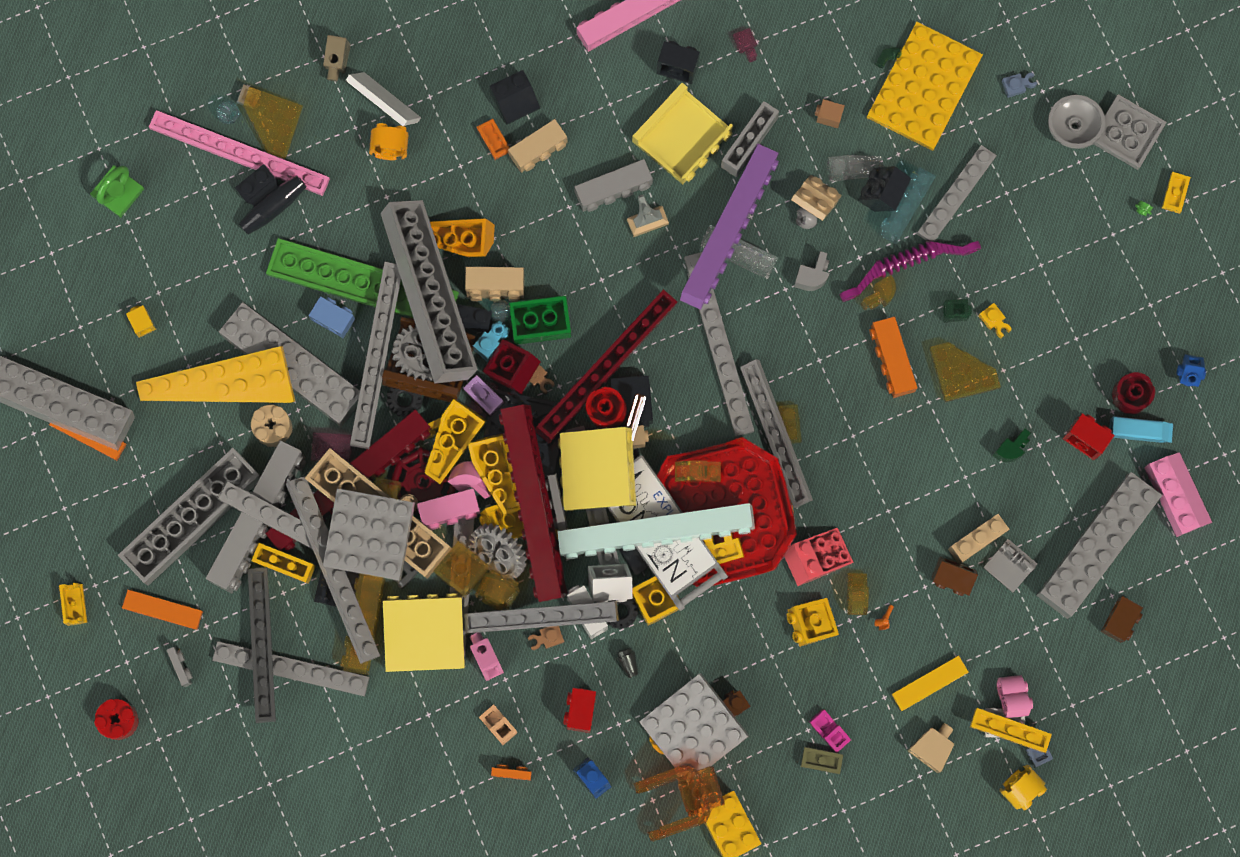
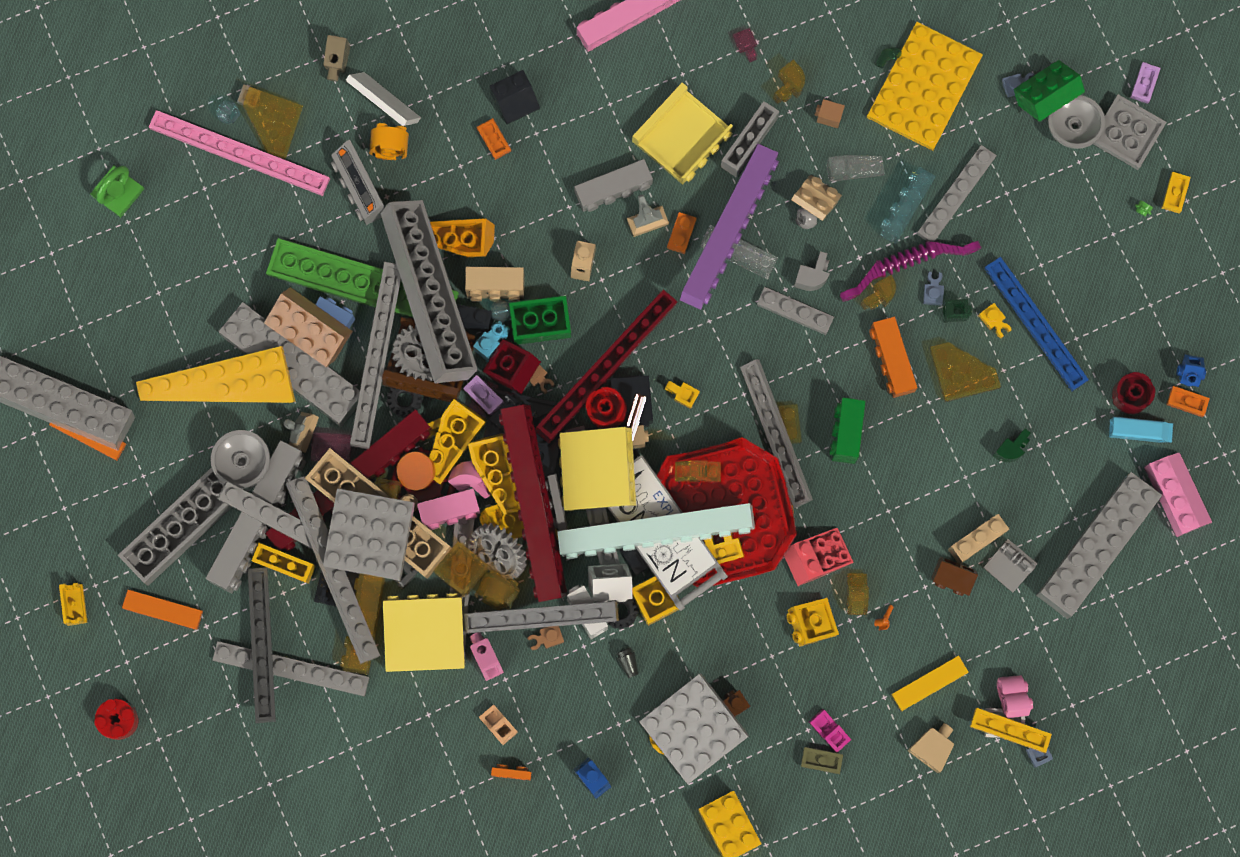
(140, 320): yellow brick -> none
(184, 674): light grey plate -> none
(231, 449): none -> light grey dish
(262, 419): tan brick -> none
(266, 197): black plate -> none
(301, 430): none -> piece
(308, 327): none -> medium nougat brick
(358, 183): none -> light grey slope
(416, 470): none -> orange tile
(538, 146): tan brick -> none
(581, 710): red brick -> none
(583, 259): none -> tan torso
(678, 62): black brick -> none
(681, 233): none -> orange plate
(685, 394): none -> yellow plate
(698, 791): clear orange plate -> none
(723, 360): light grey plate -> none
(794, 81): none -> clear yellow brick
(795, 311): none -> light grey plate
(847, 430): none -> green brick
(884, 189): black brick -> none
(933, 292): none -> sand blue plate
(1023, 788): yellow brick -> none
(1036, 324): none -> blue plate
(1049, 90): none -> green brick
(1088, 436): red brick -> none
(1122, 619): reddish brown brick -> none
(1145, 82): none -> lavender plate
(1188, 401): none -> orange plate

